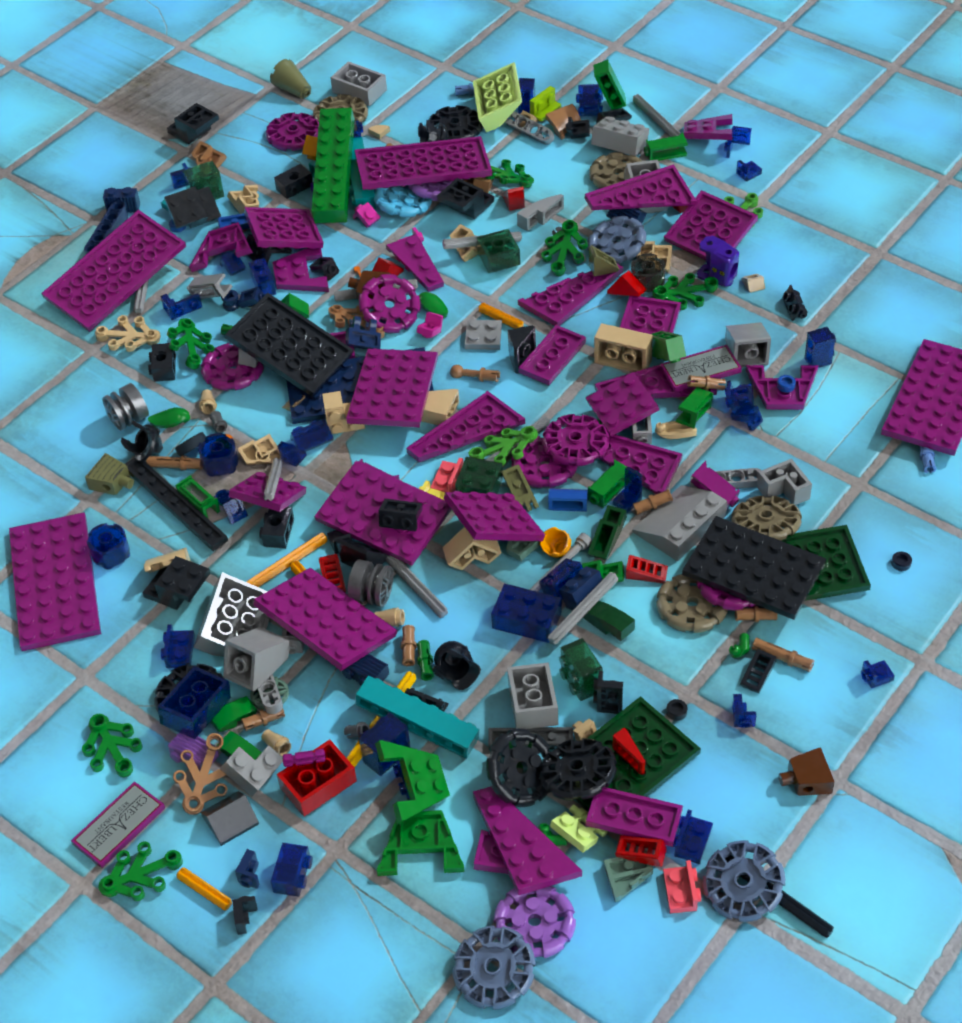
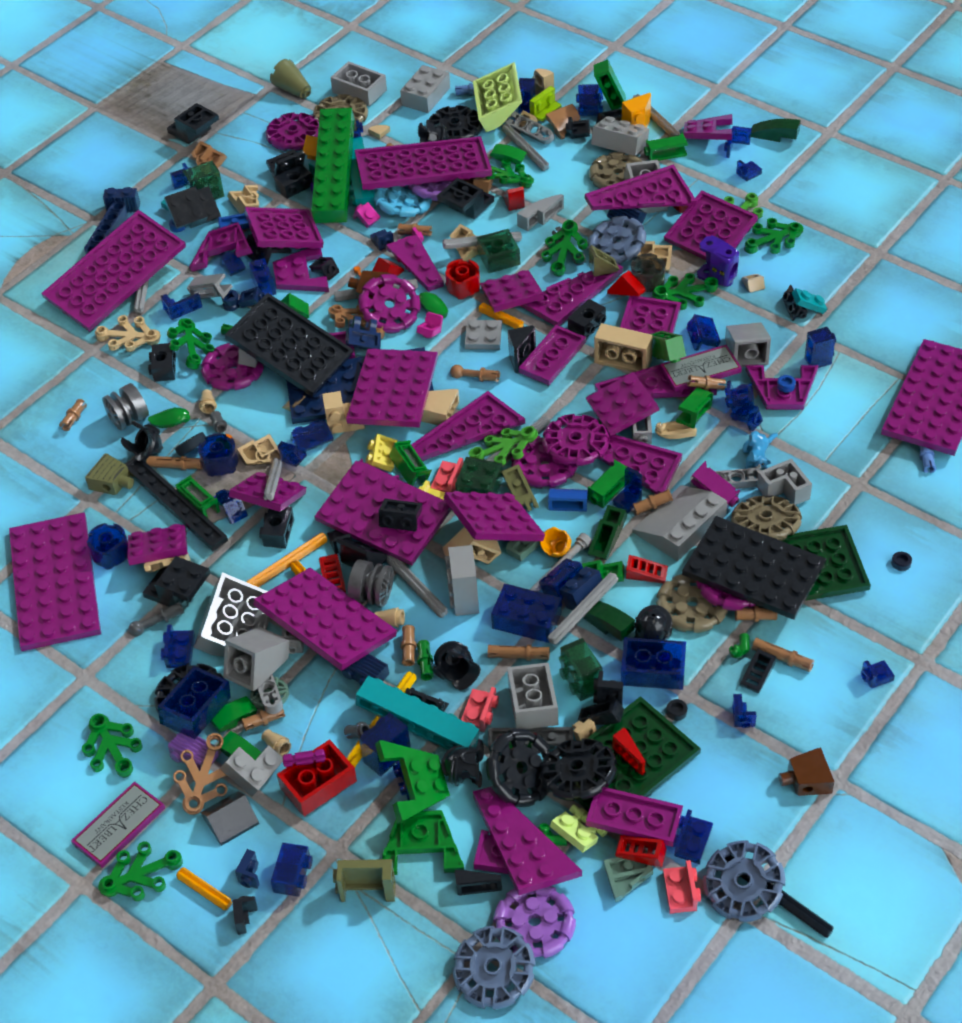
(73, 414): none -> medium nougat pin
(137, 628): none -> dark grey pin
(157, 544): none -> magenta plate
(285, 161): none -> black bracket
(365, 876): none -> olive panel
(379, 452): none -> light yellow bracket
(381, 239): none -> dark blue bracket
(407, 229): none -> medium nougat pin
(409, 463): none -> green window
(425, 88): none -> light grey brick
(462, 278): none -> red brick
(462, 580): none -> light grey brick
(463, 763): none -> black helmet
(476, 882): none -> black slope
(480, 707): none -> coral bracket
(508, 152): none -> green slope
(511, 291): none -> magenta plate
(523, 652): none -> medium nougat pin
(525, 146): none -> light grey axle
(543, 79): none -> tan slope
(587, 318): none -> black brick
(603, 713): none -> black slope
(637, 110): none -> light orange slope
(653, 623): none -> black helmet
(653, 663): none -> clear blue brick
(702, 331): none -> clear blue bracket
(756, 448): none -> dark azure animal
(776, 129): none -> dark green slope
(793, 230): none -> green plant
(809, 301): none -> teal plate

